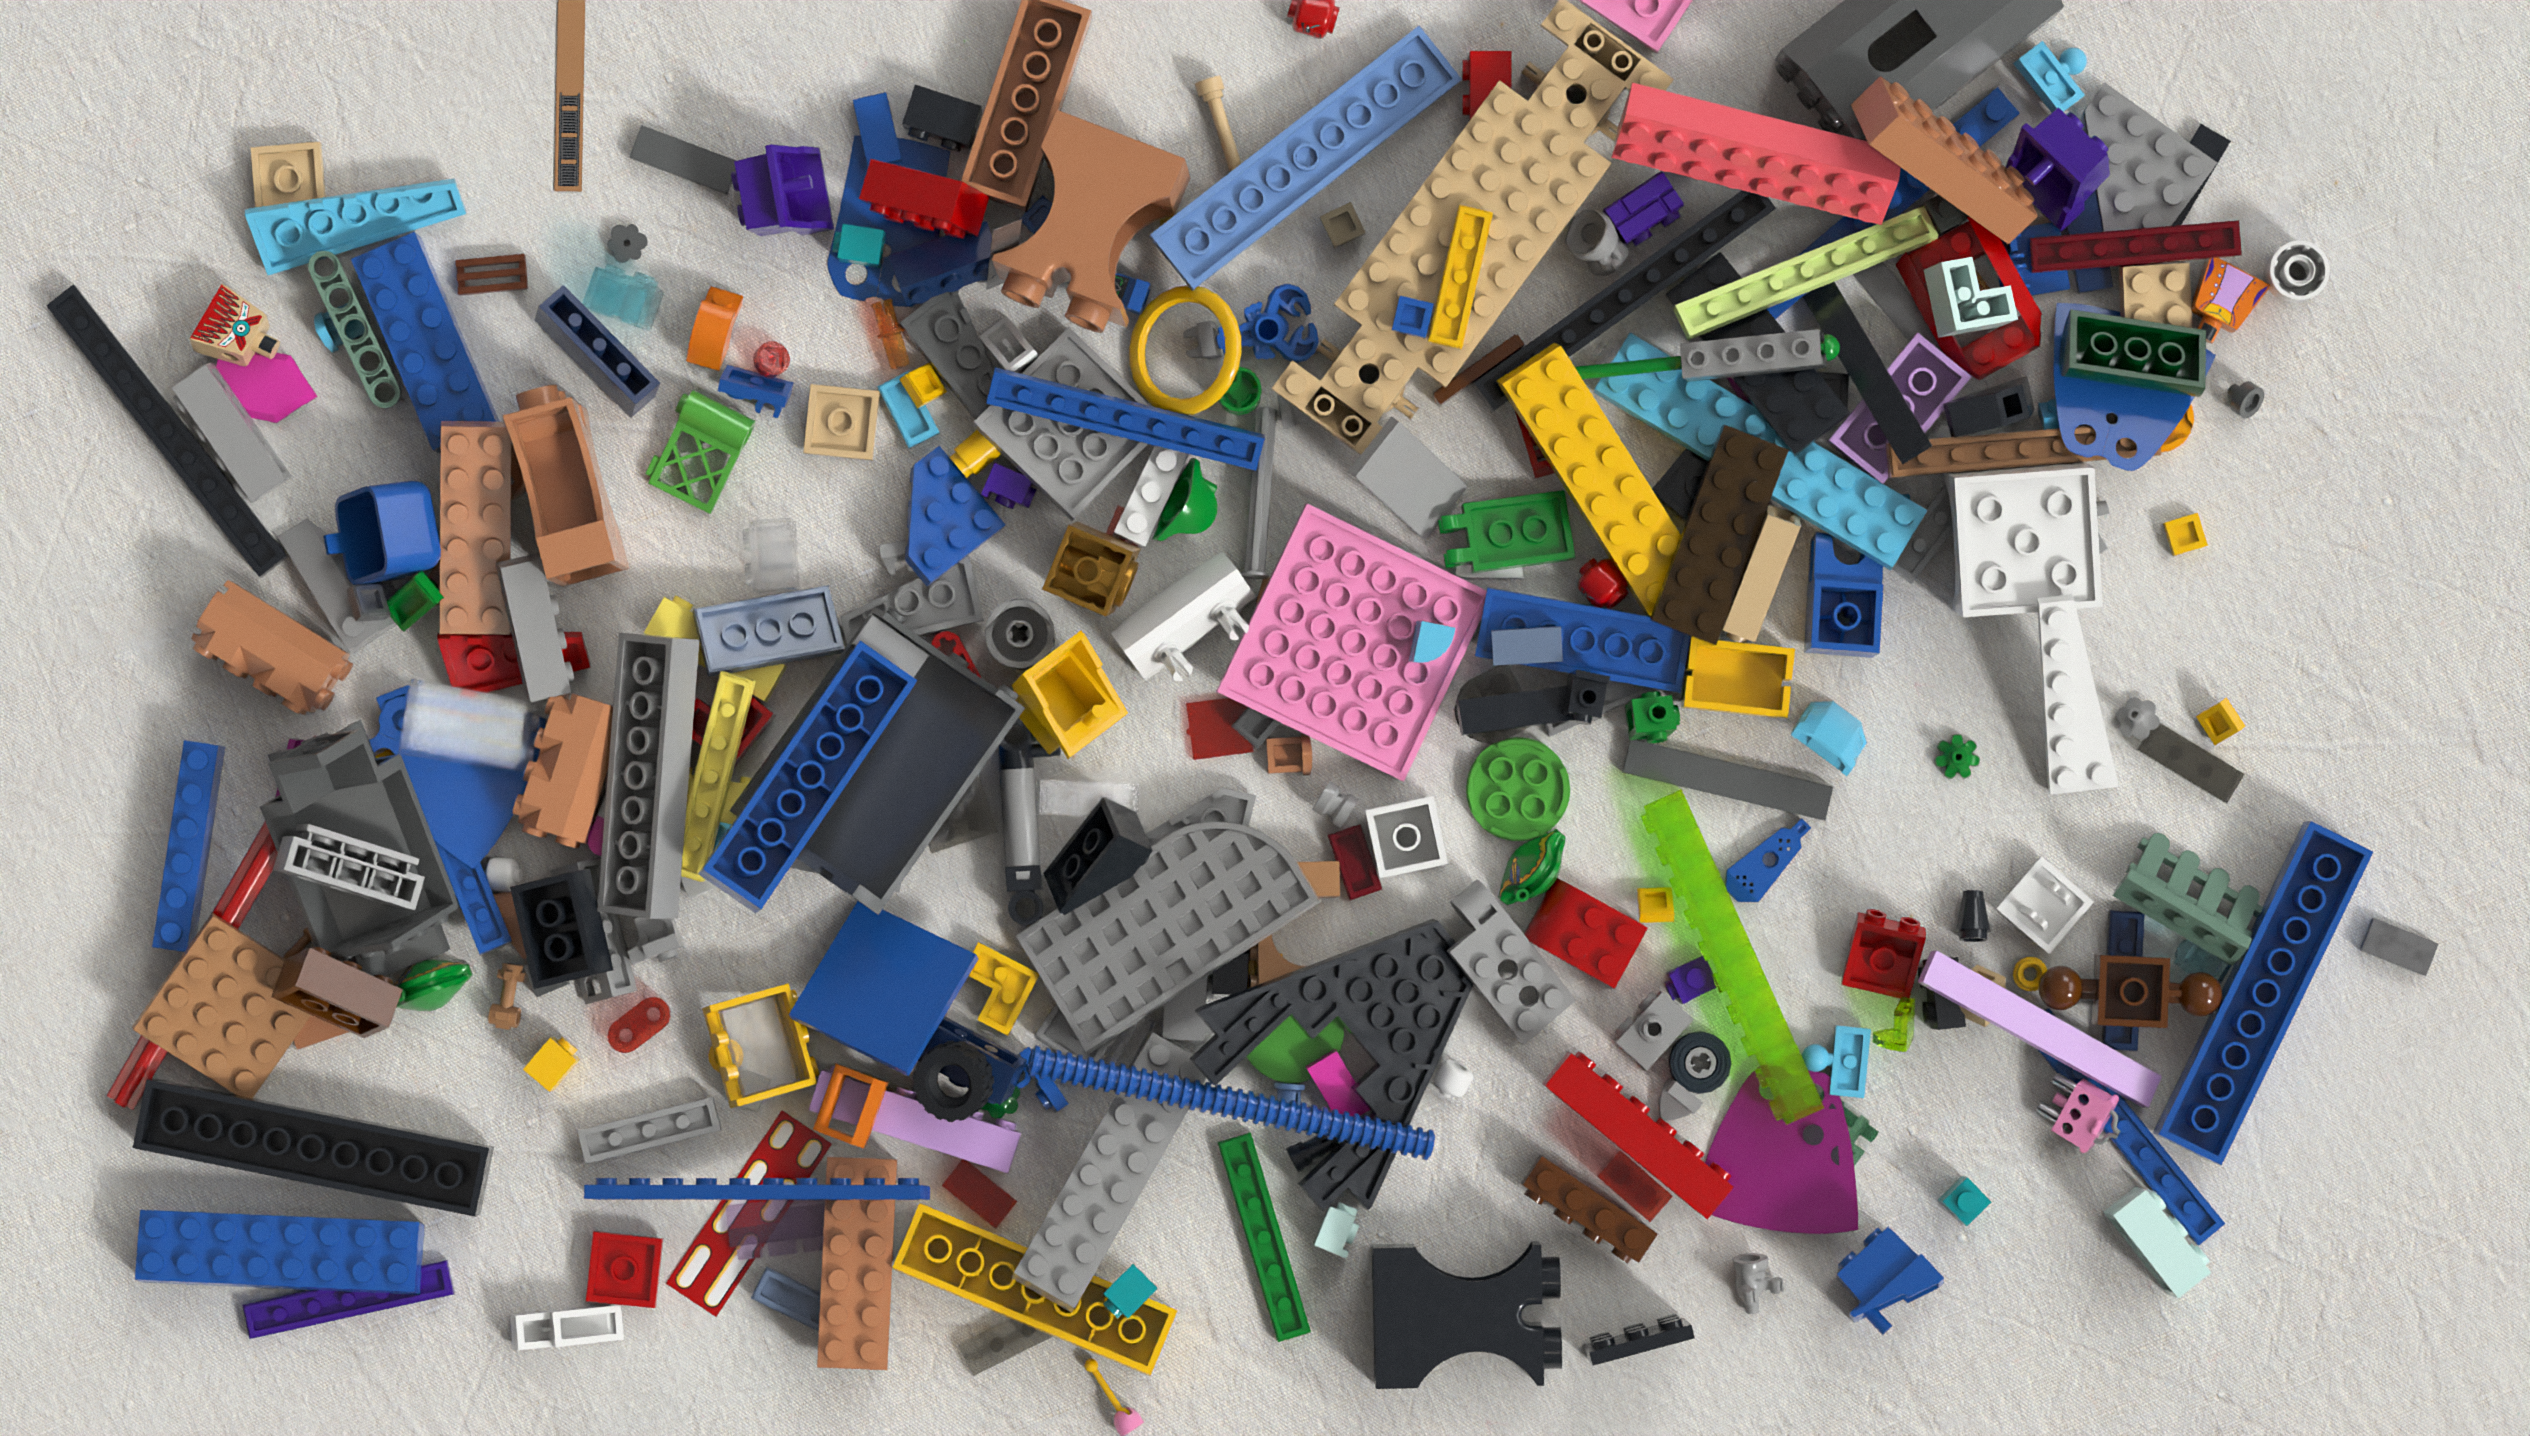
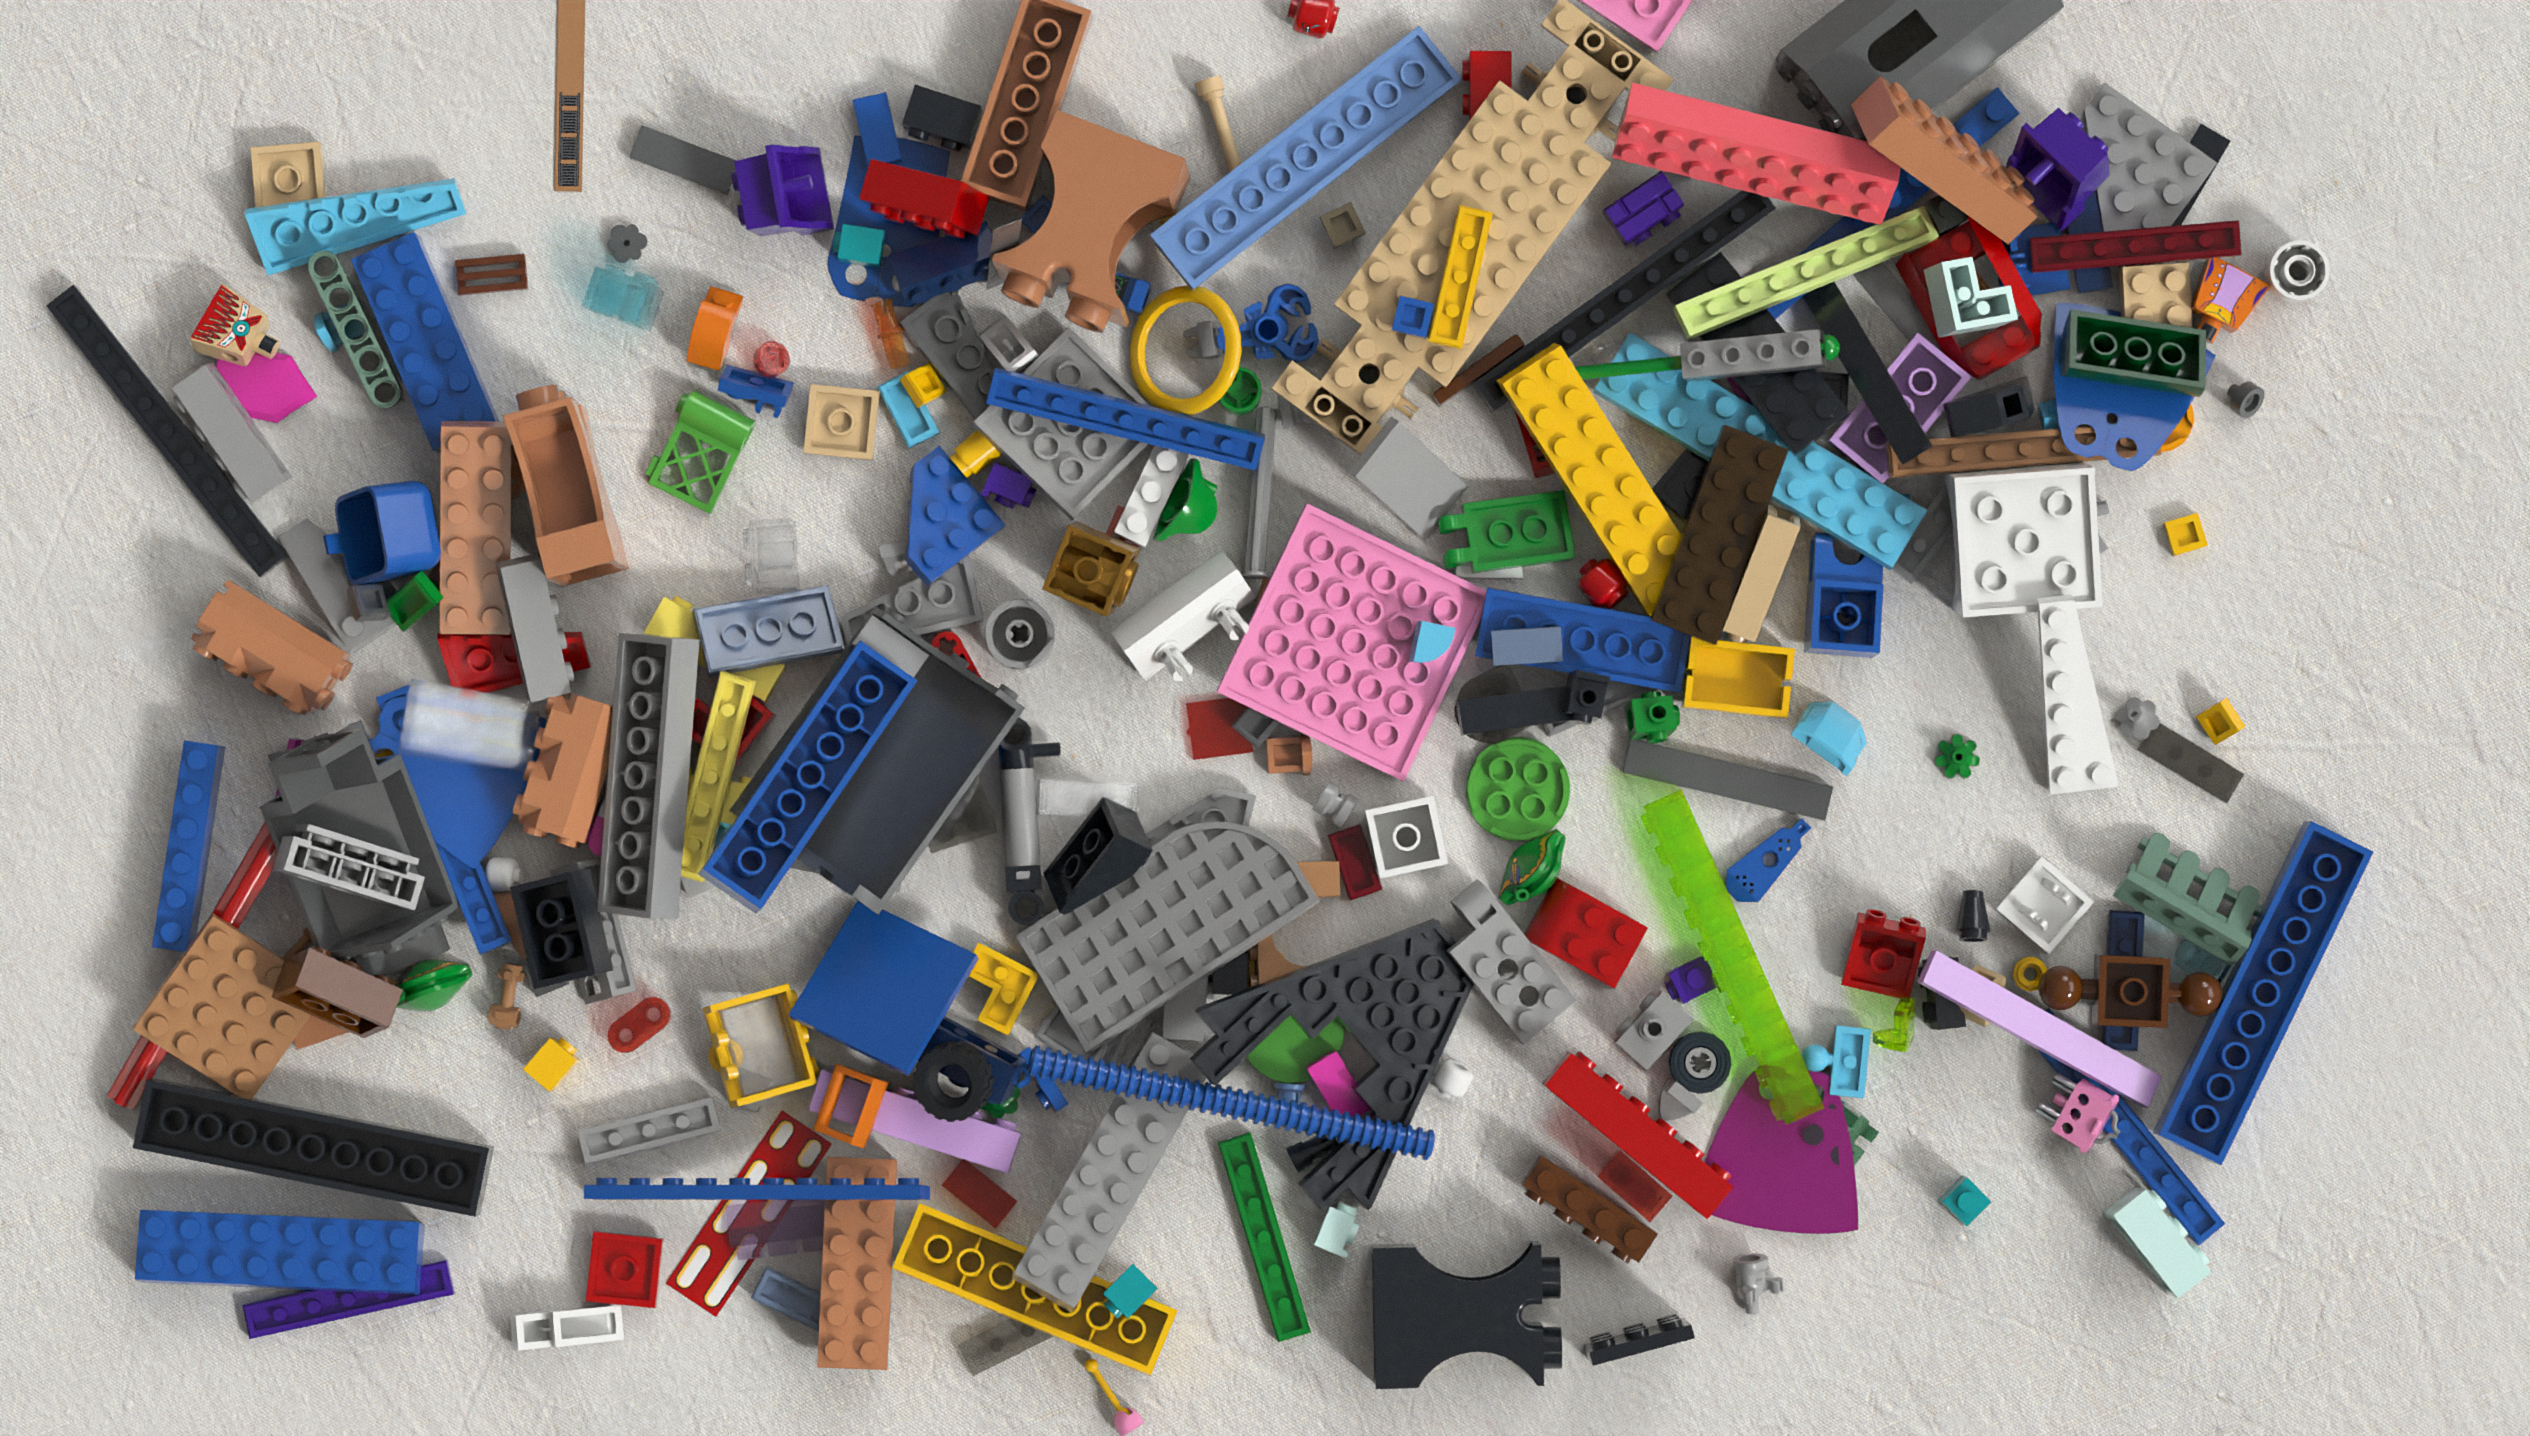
(597, 351): dark blue brick -> none
(655, 939): light grey brick -> none
(1068, 697): yellow piece -> none
(1596, 241): light grey hair -> none
(1655, 905): yellow tile -> none
(1885, 1275): blue piece -> none
(2052, 77): medium azure plate -> none
(2399, 947): flat silver tile -> none

